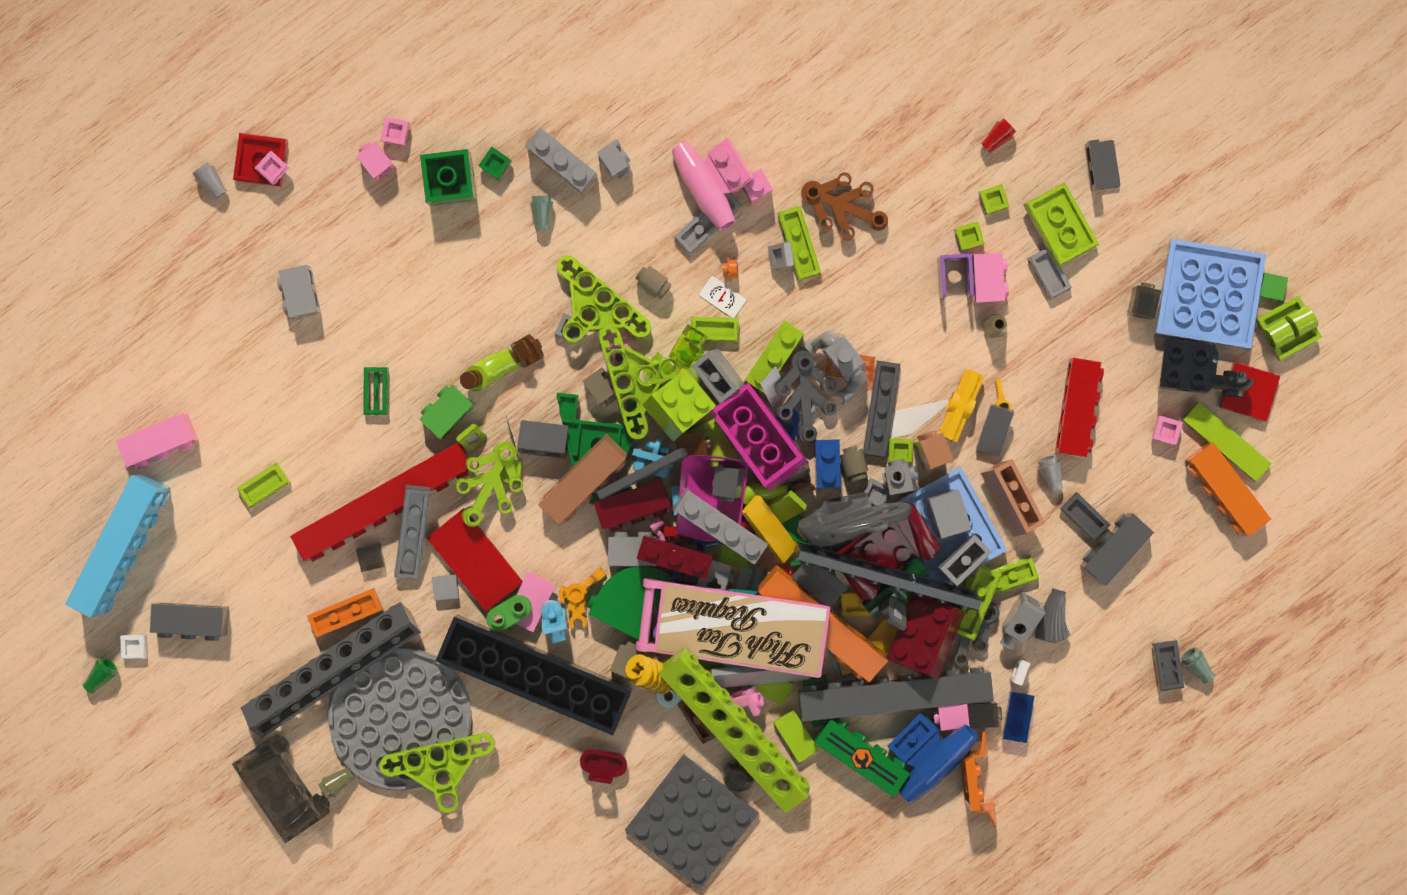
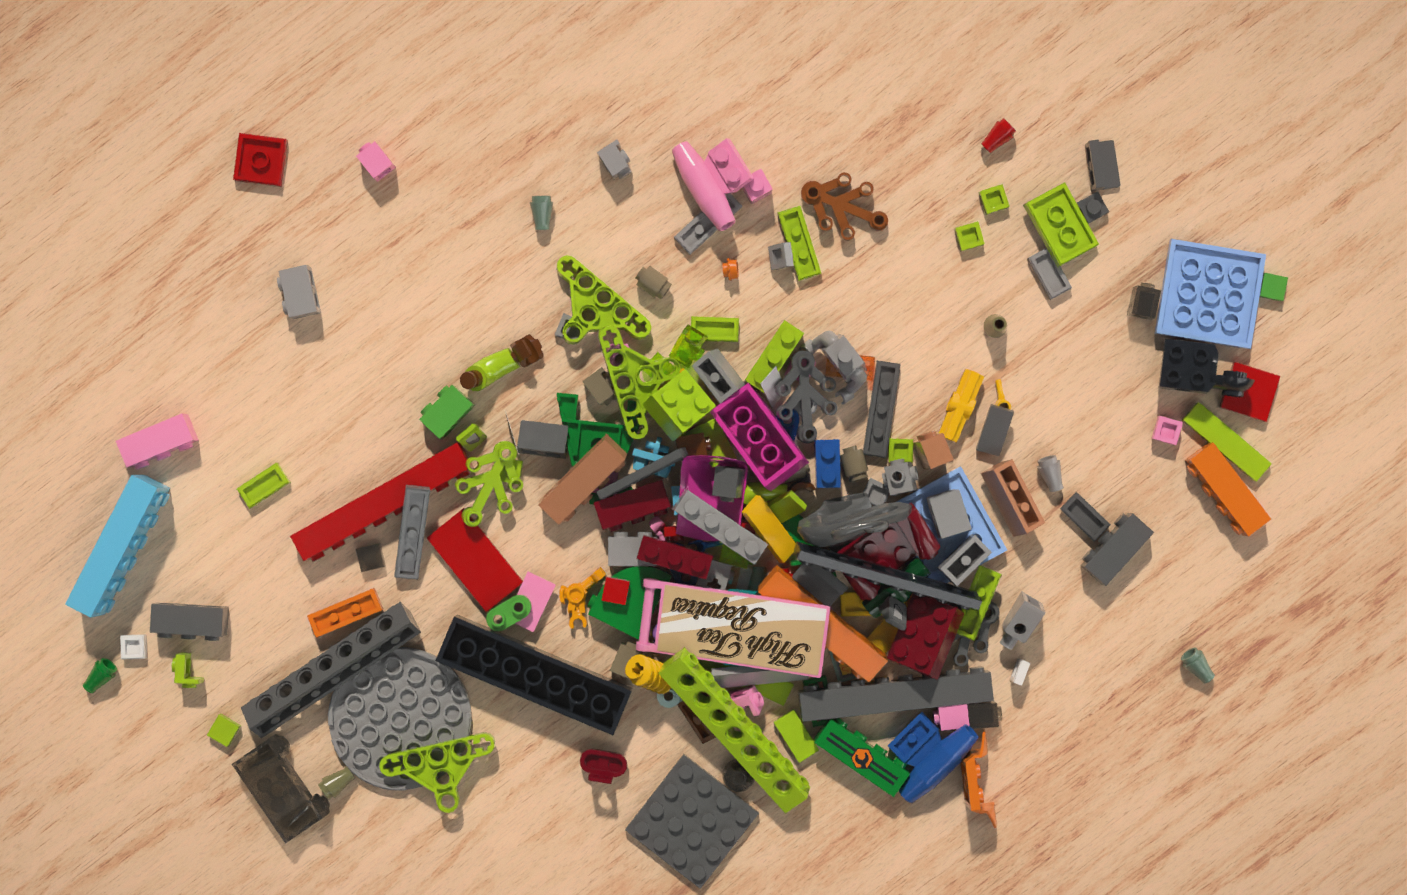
(182, 667): none -> lime bracket
(209, 180): light grey cone -> none
(223, 730): none -> lime tile
(272, 167): bright pink tile -> none
(385, 391): green tile -> none
(395, 131): bright pink plate -> none
(445, 587): light grey tile -> none
(448, 177): green brick -> none
(495, 163): green plate -> none
(554, 620): medium azure hips -> none
(561, 161): light grey brick -> none
(615, 590): none -> red tile
(722, 297): white sticker -> none
(910, 419): white sticker -> none
(967, 258): medium lavender piece -> none
(989, 278): bright pink brick -> none
(1013, 575): lime tile -> none
(1018, 717): clear blue plate -> none
(1053, 624): dark grey piece -> none
(1078, 407): red brick -> none
(1093, 207): none -> dark grey plate
(1168, 665): dark grey plate -> none
(1289, 327): lime plate -> none

